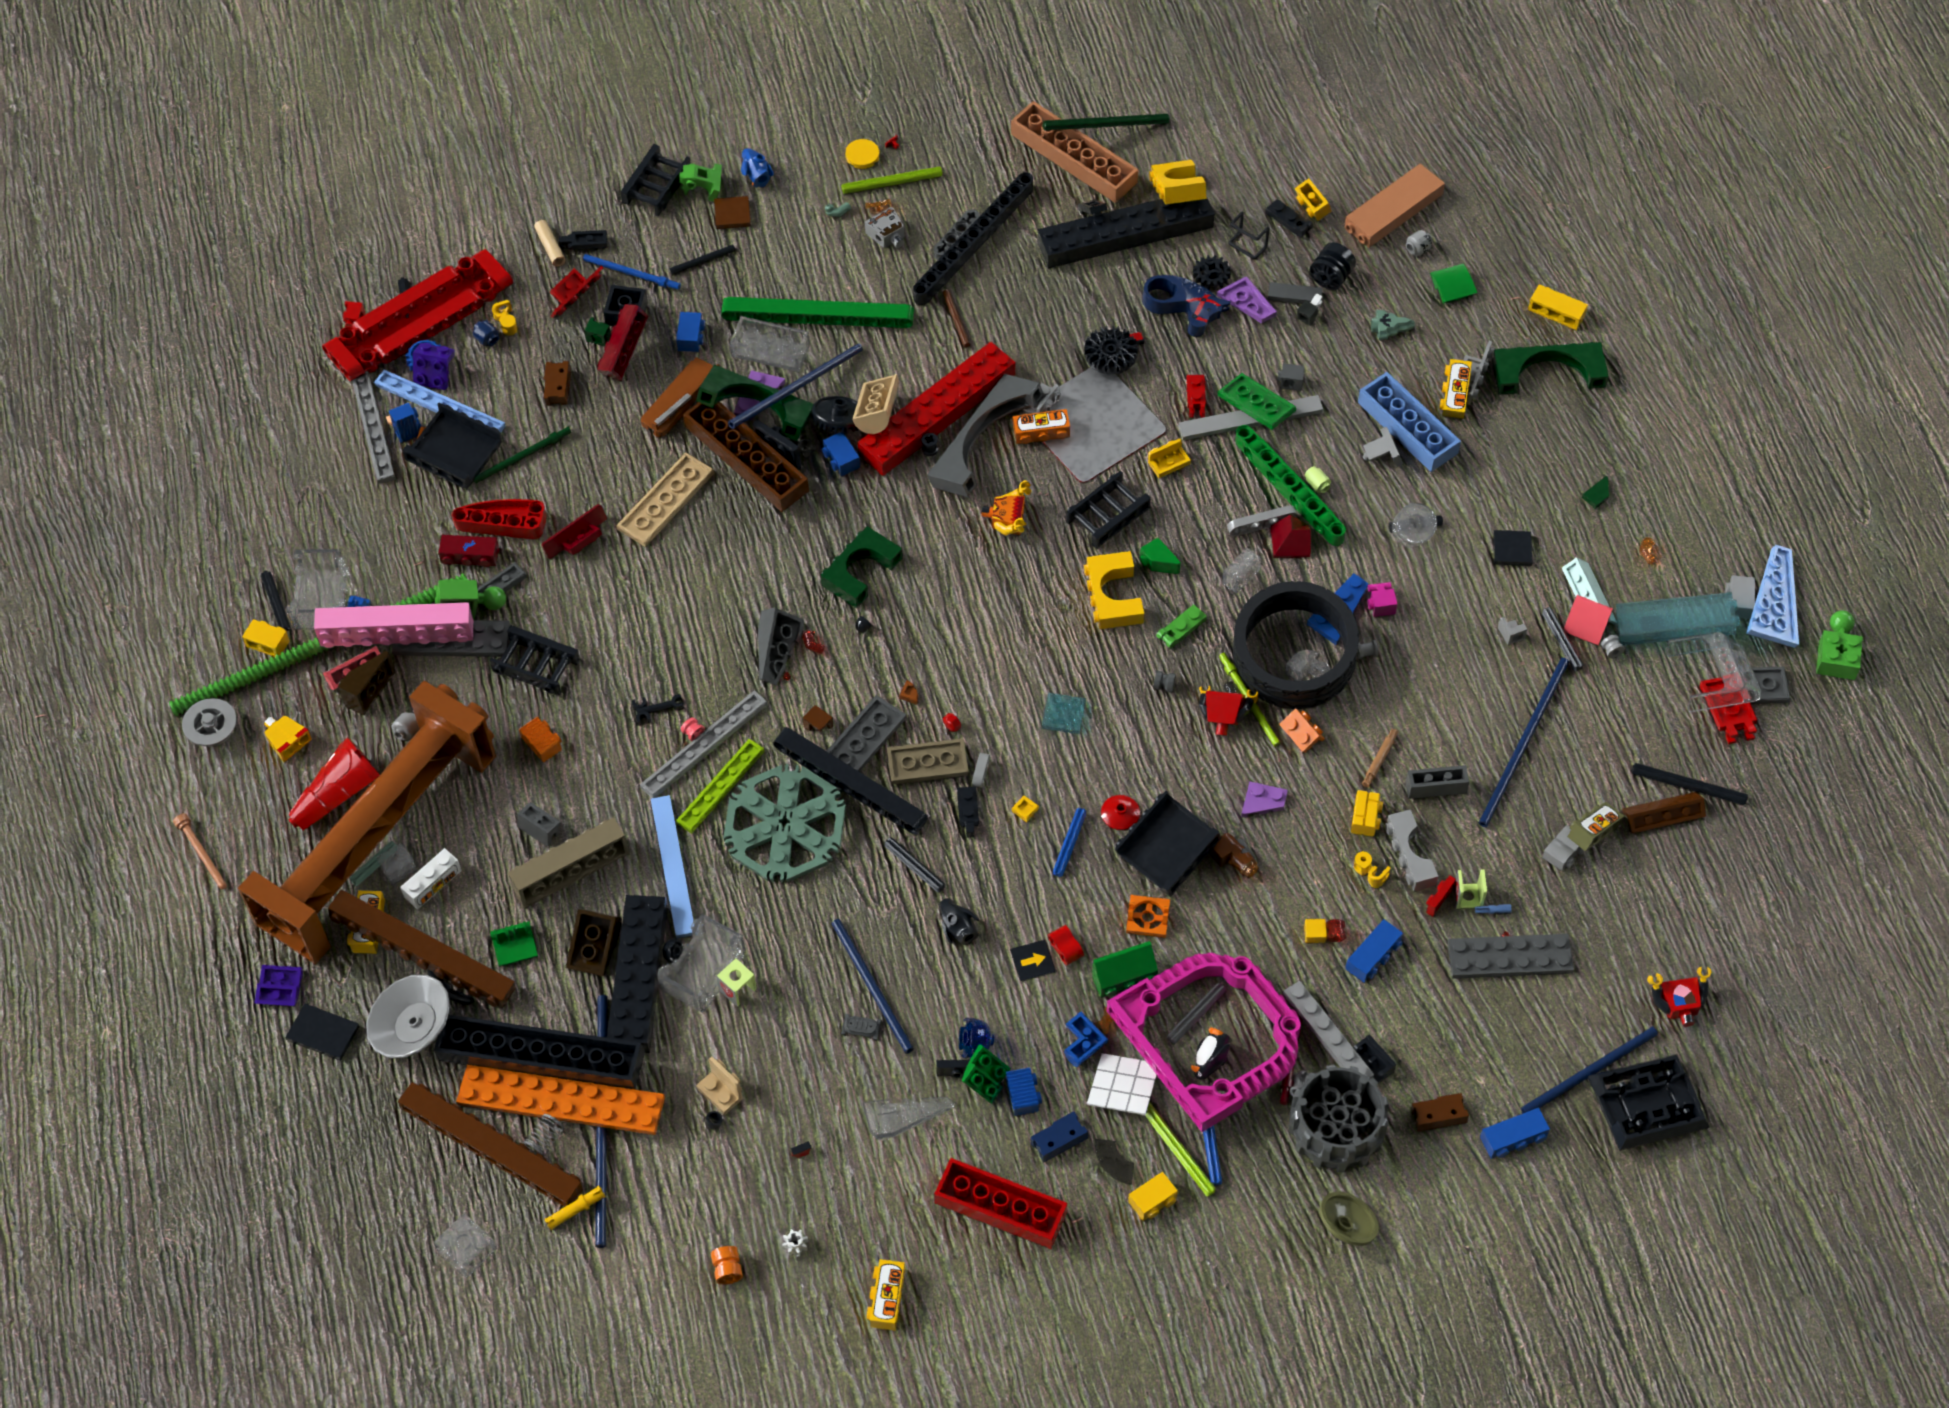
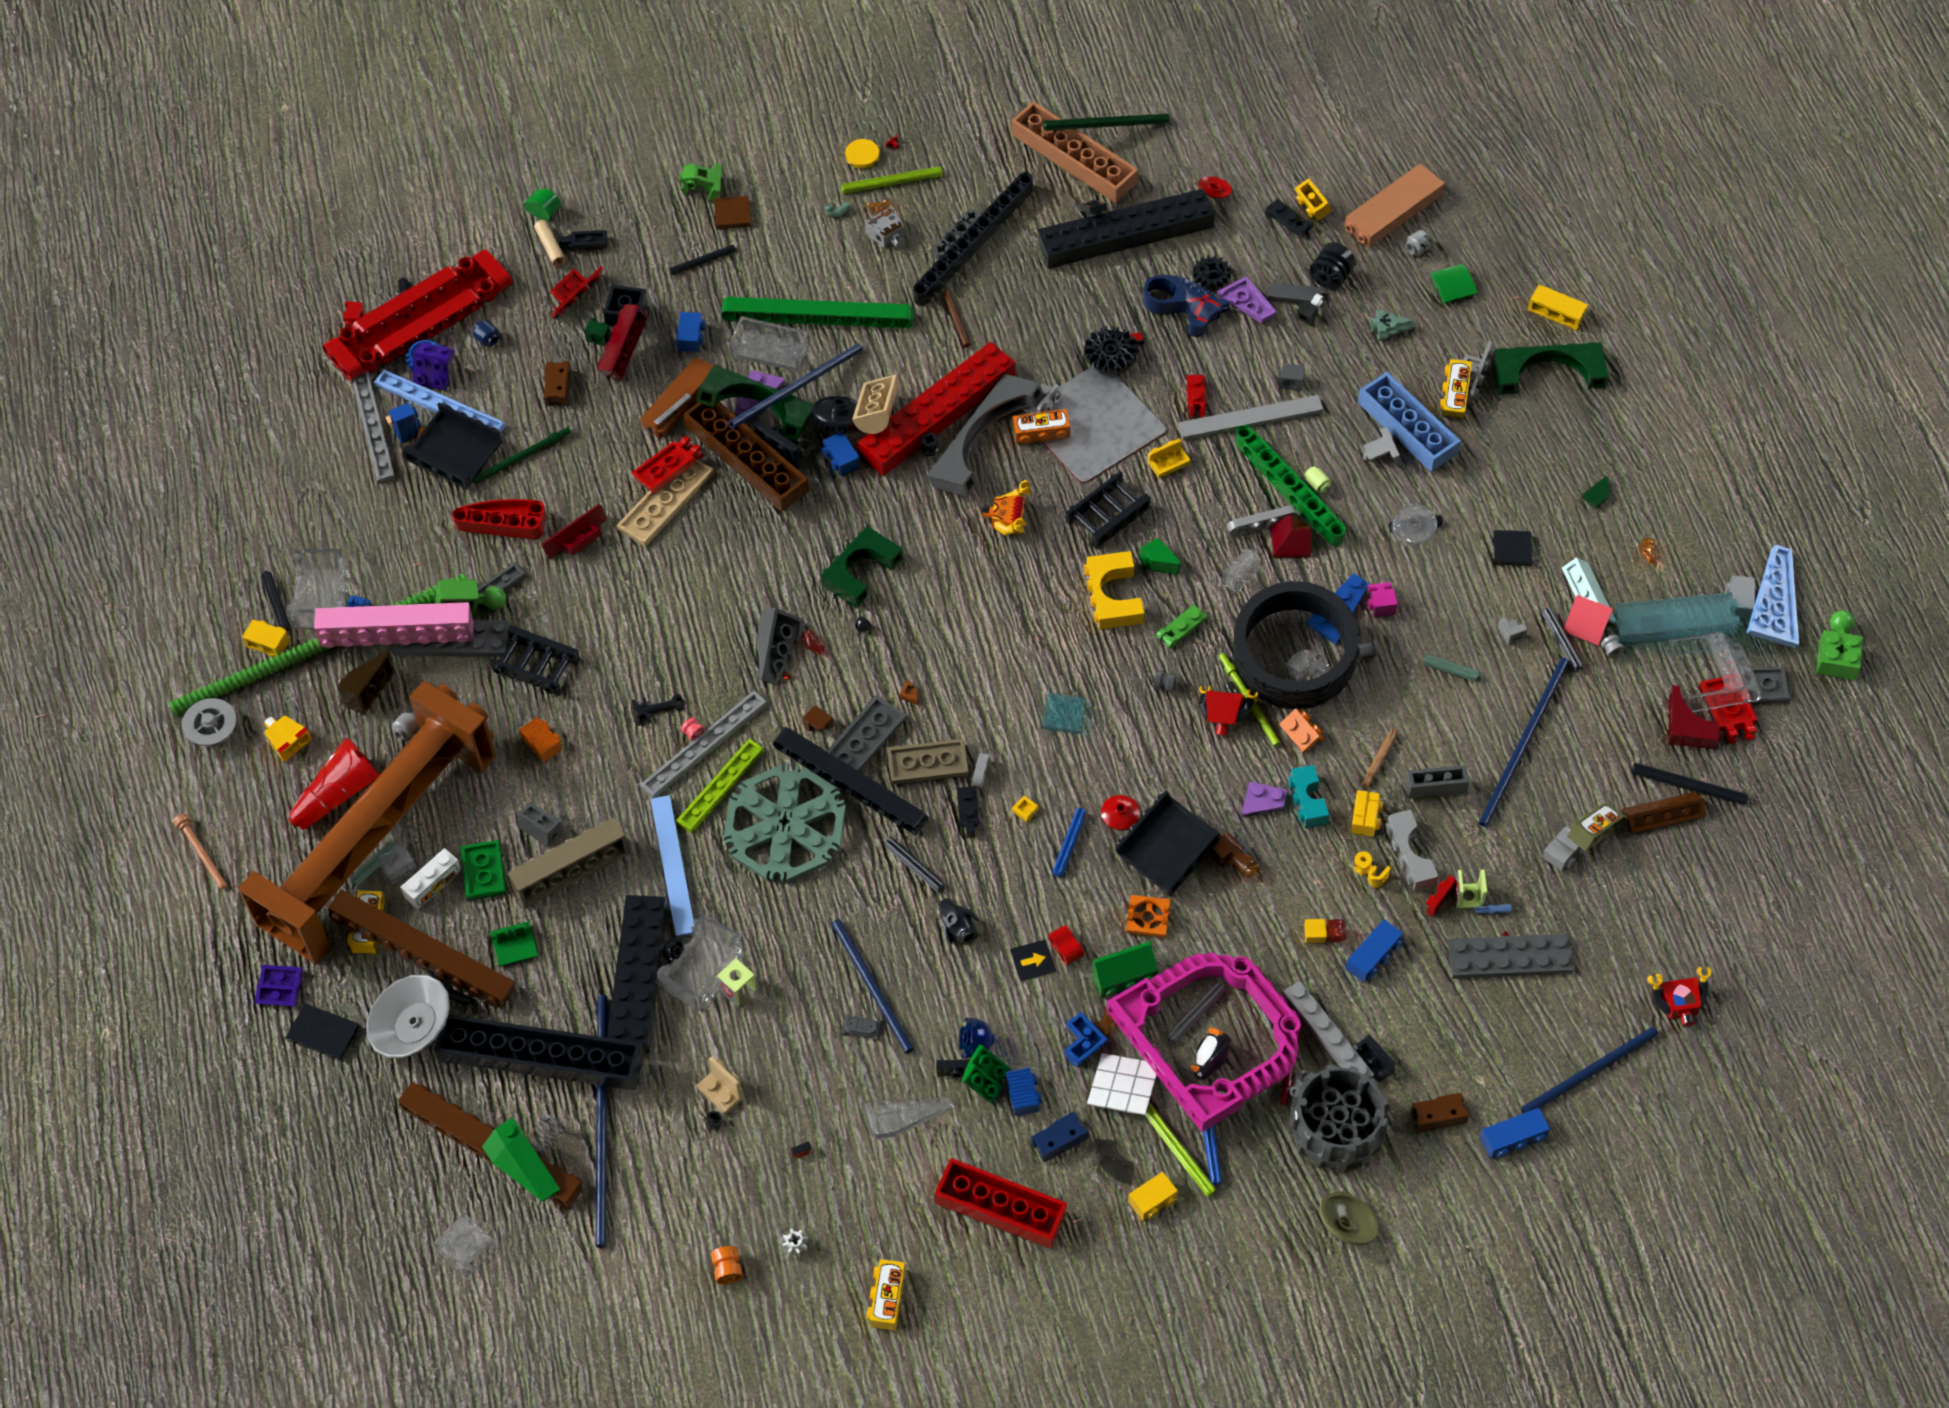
(335, 674): coral brick -> none
(468, 550): dark red brick -> none
(483, 870): none -> green tile
(507, 321): yellow leg -> none
(516, 1157): none -> green wedge
(542, 204): none -> green piece
(561, 1098): orange plate -> none
(575, 1207): yellow pin -> none
(593, 941): dark brown slope -> none
(645, 169): black fence -> none
(661, 281): blue bar -> none
(667, 464): none -> red tile
(756, 168): blue animal -> none
(951, 722): red tile -> none
(1177, 182): yellow arch -> none
(1214, 187): none -> red dish
(1240, 230): black piece -> none
(1257, 401): green tile -> none
(1311, 811): none -> teal arch
(1451, 667): none -> sand green axle
(1647, 1103): black piece -> none
(1688, 728): none -> dark red arch

